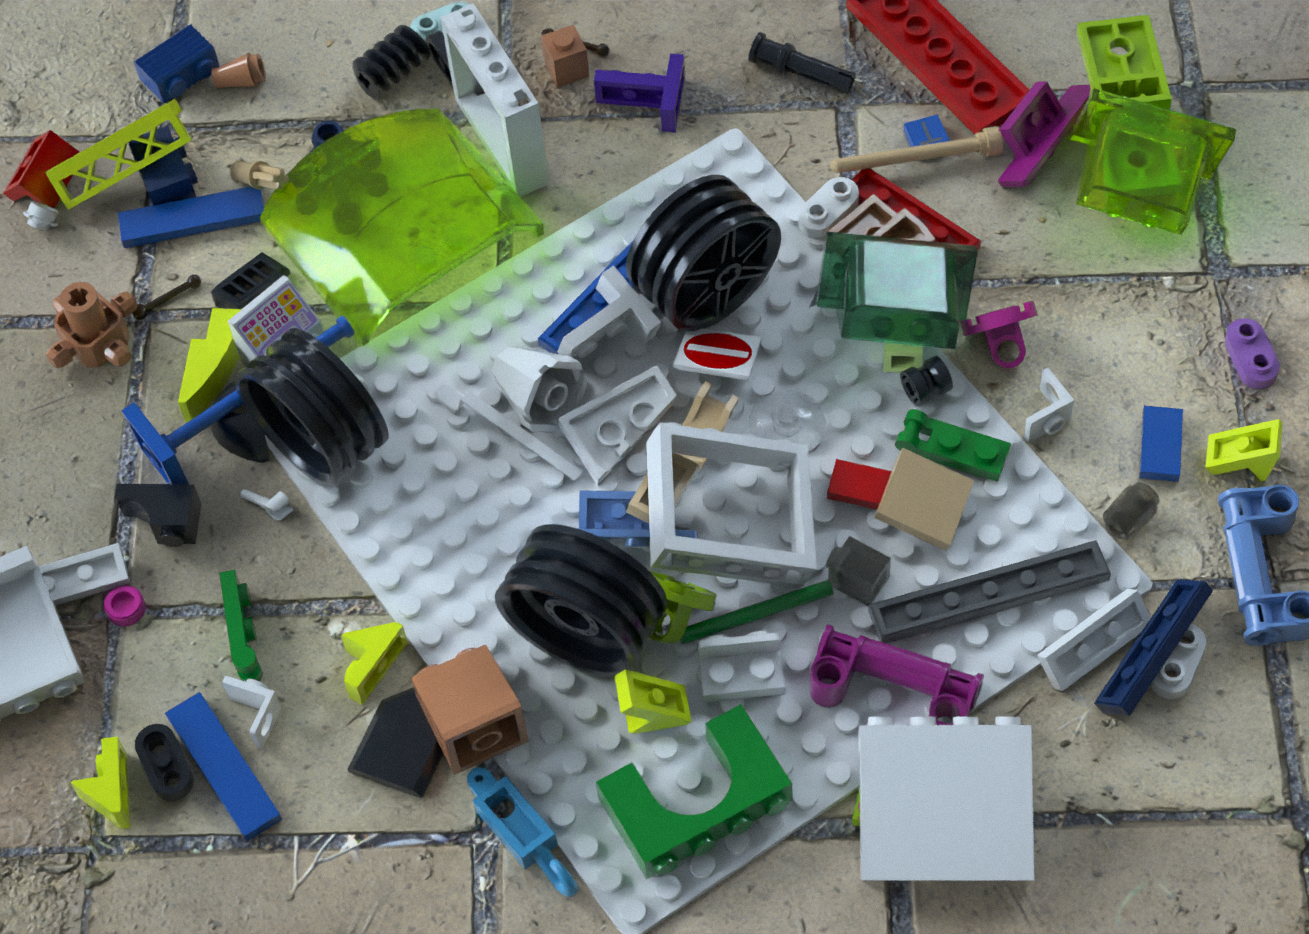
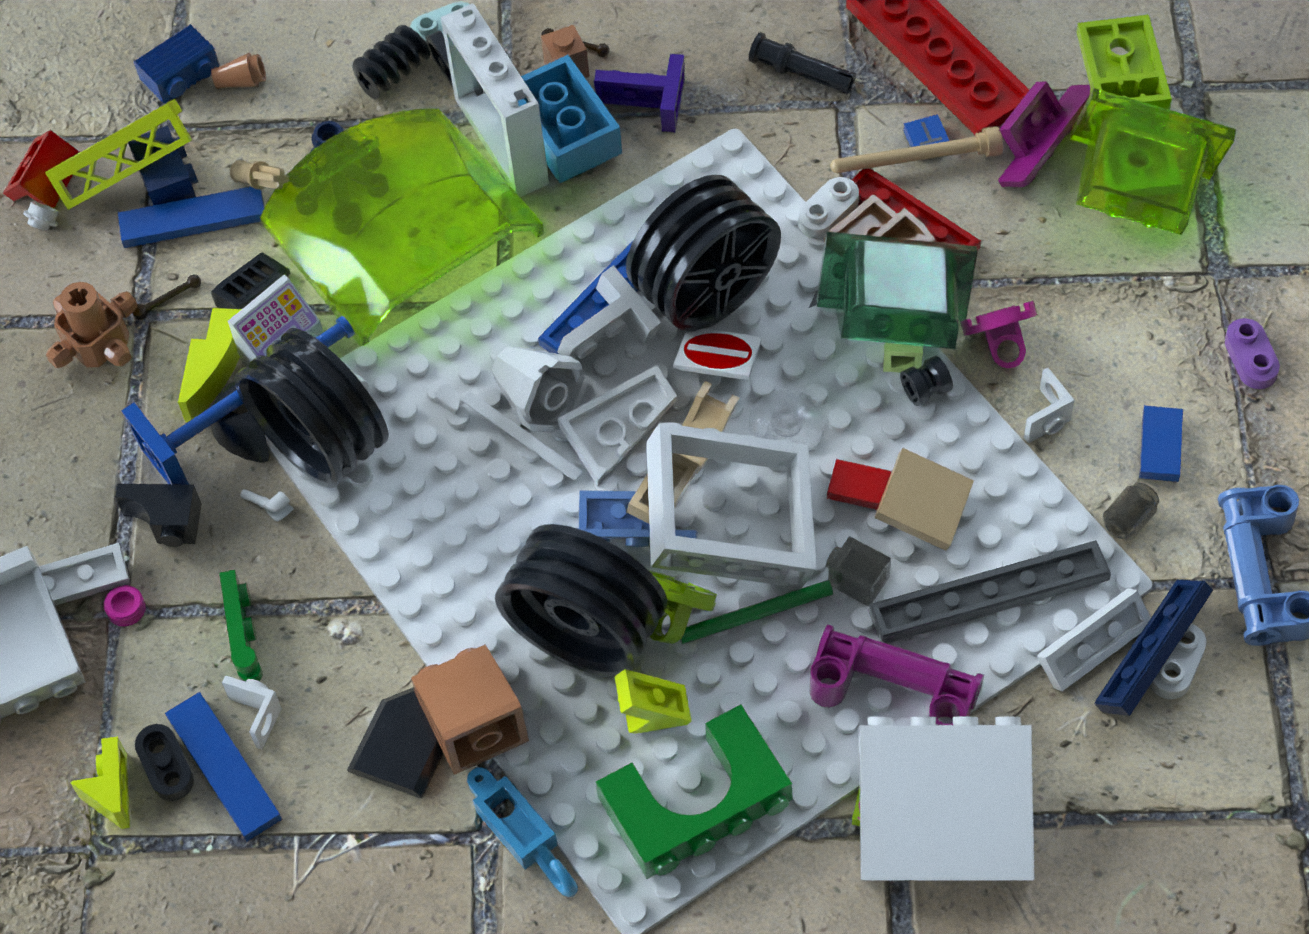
(377, 651): neon yellow slope -> none
(573, 119): none -> dark azure brick
(741, 666): white bracket -> none
(953, 446): green plate -> none
(1245, 447): neon yellow slope -> none

